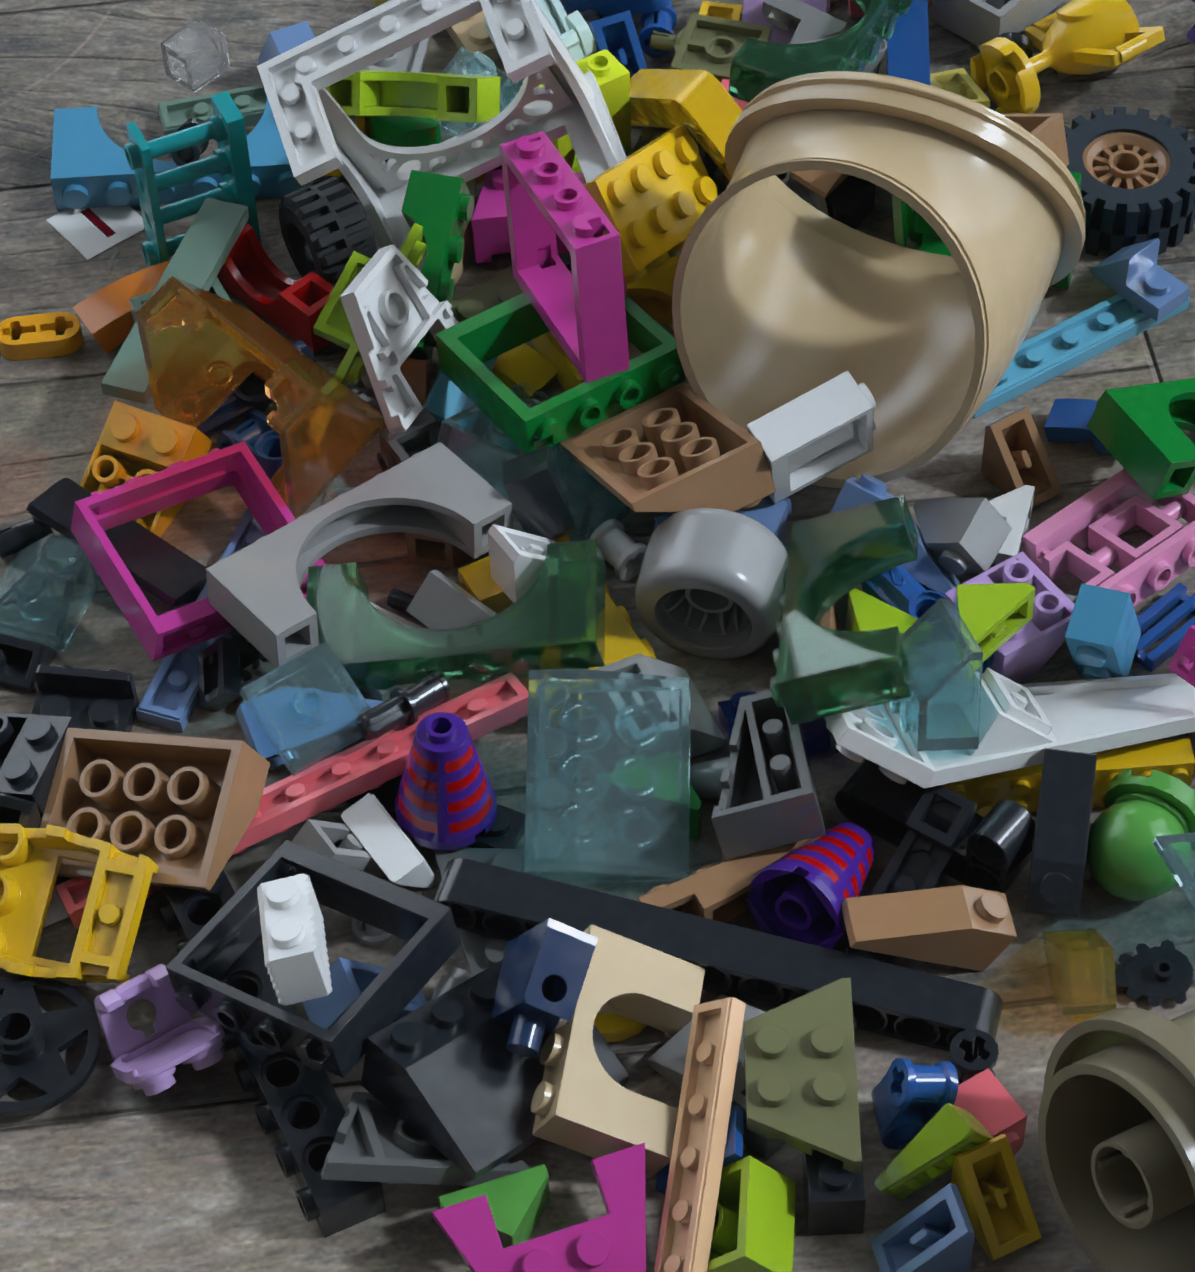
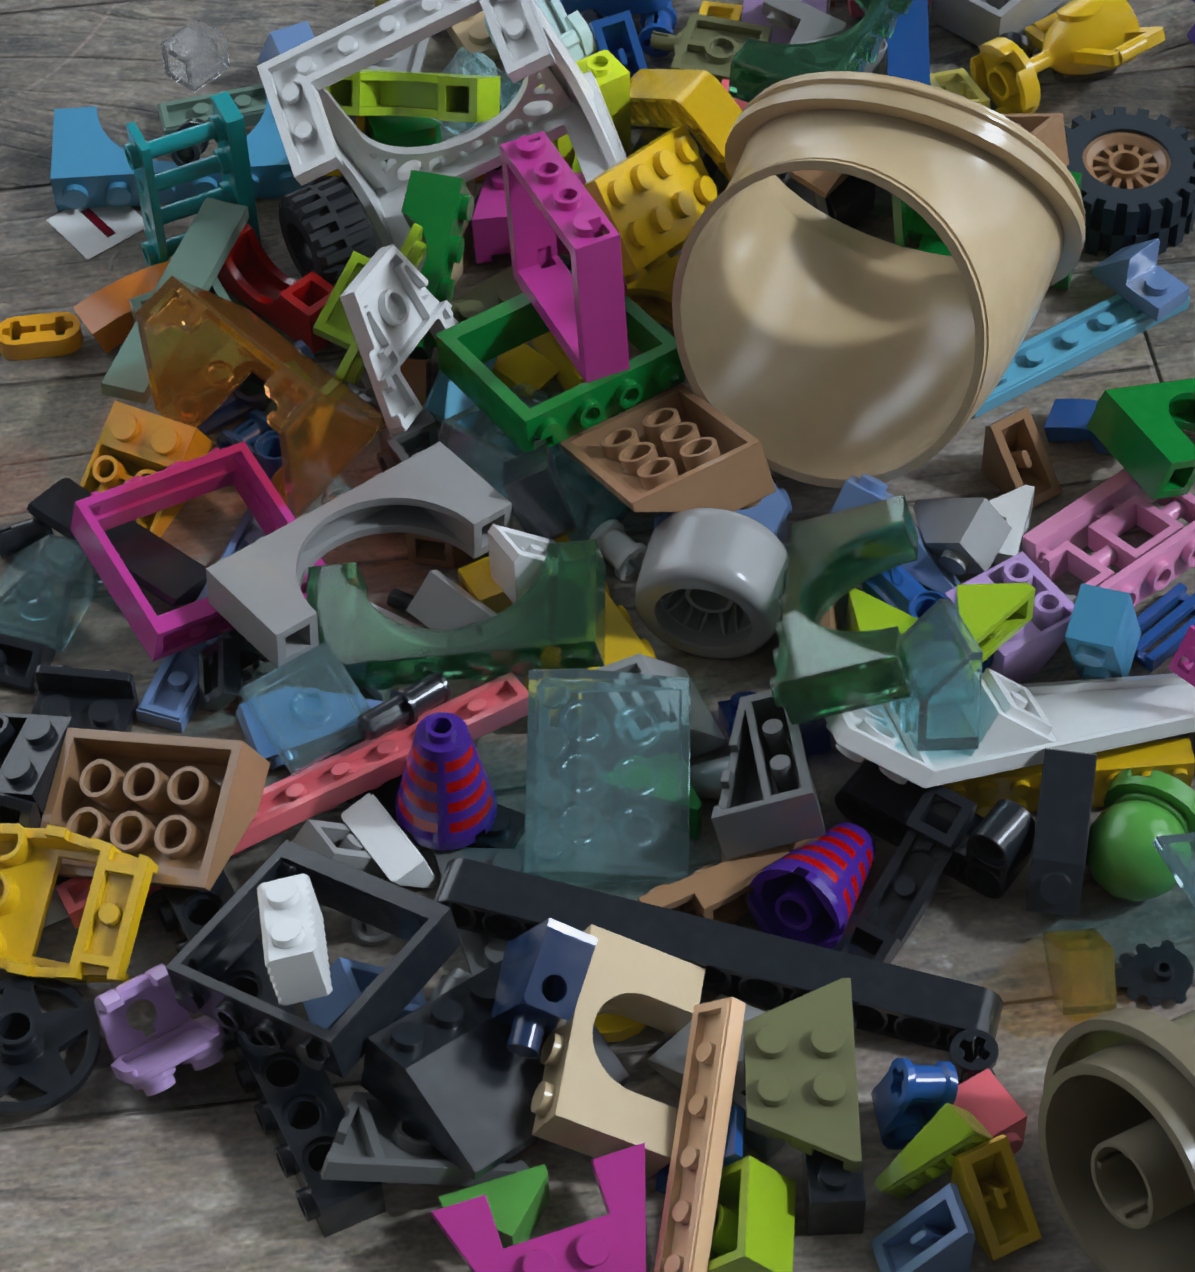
(816, 433): white window -> none
(933, 925): medium nougat slope -> none

